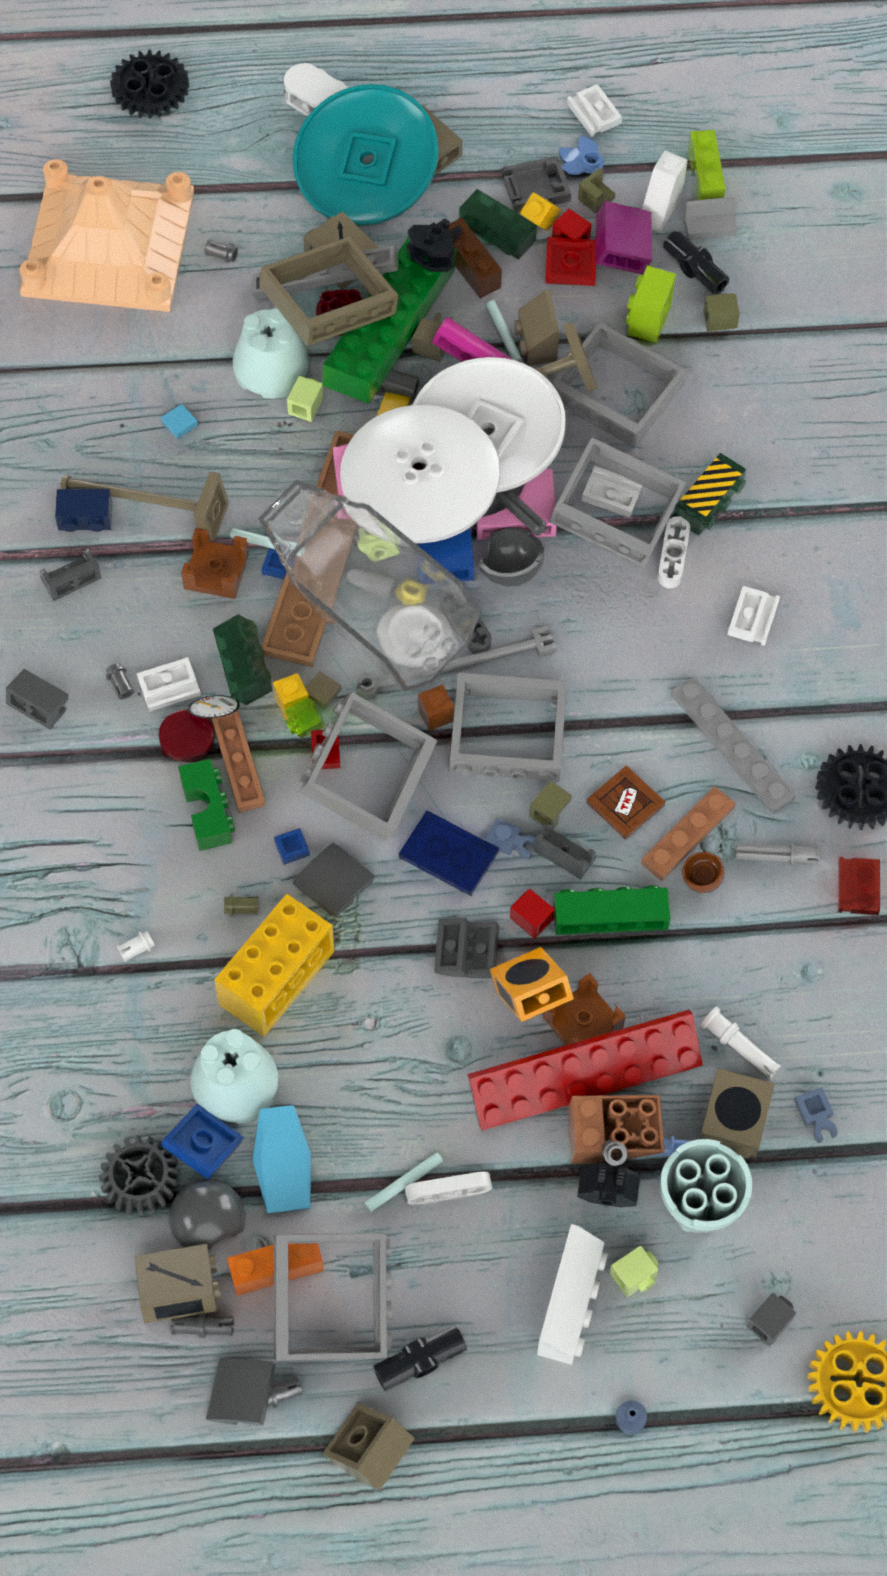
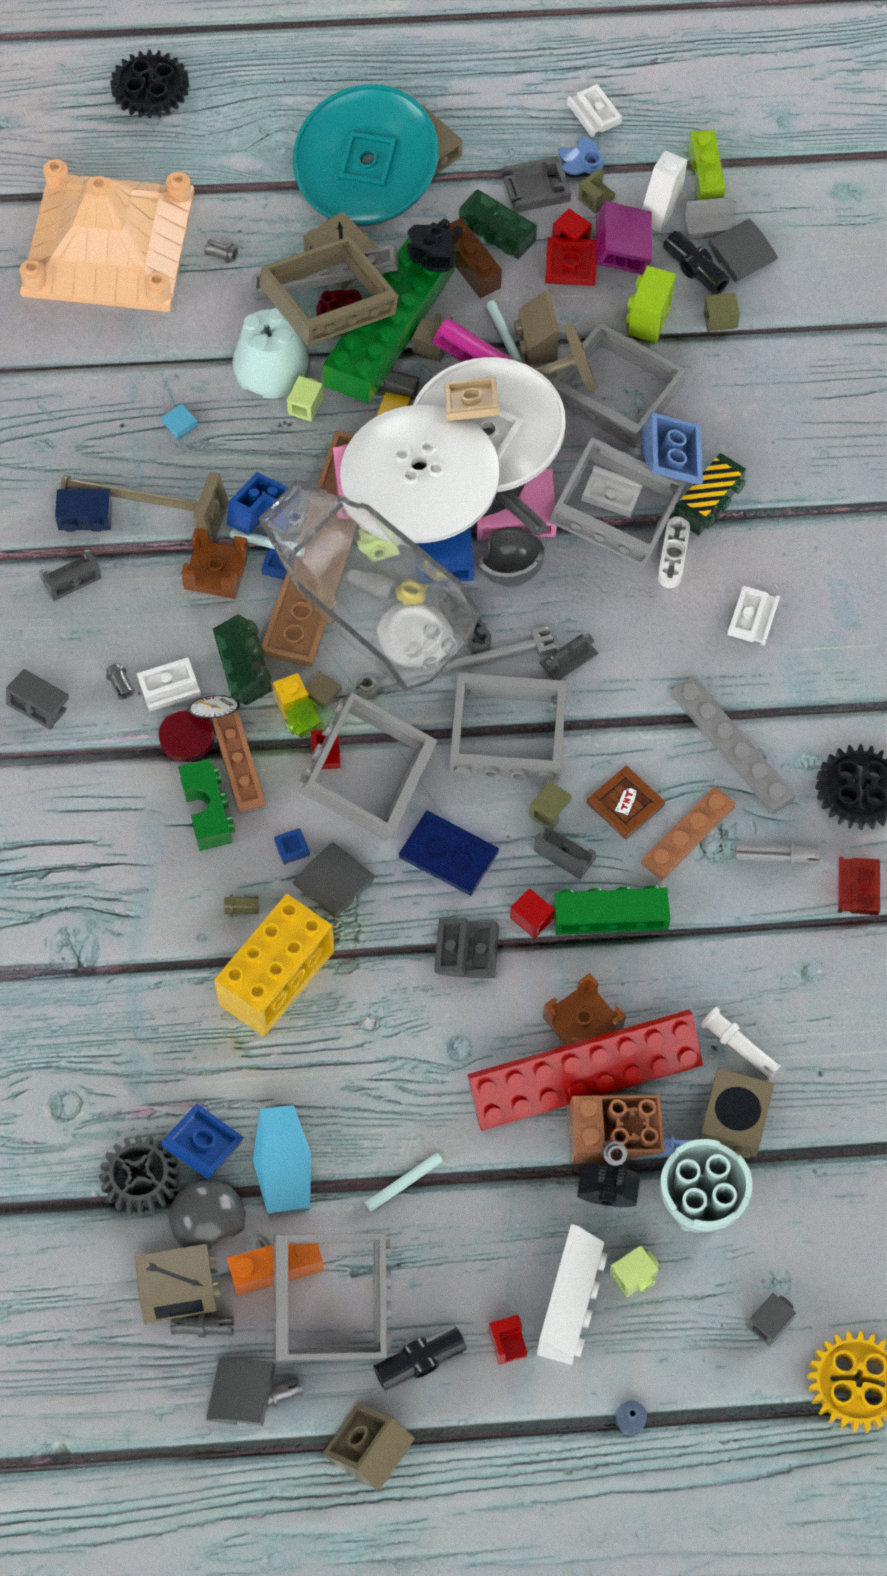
(135, 946): white pin -> none
(239, 1088): light aqua cone -> none
(252, 502): none -> blue brick
(309, 86): white brick -> none
(436, 707): dark orange brick -> none
(448, 1188): white beam -> none
(471, 398): none -> tan tile
(507, 837): sand blue plate -> none
(507, 1339): none -> red panel
(531, 984): light orange brick -> none
(540, 211): yellow brick -> none
(569, 657): none -> dark grey hinge
(673, 448): none -> medium blue slope
(703, 872): dark orange hair -> none
(742, 249): none -> dark grey slope
(816, 1110): sand blue plate -> none

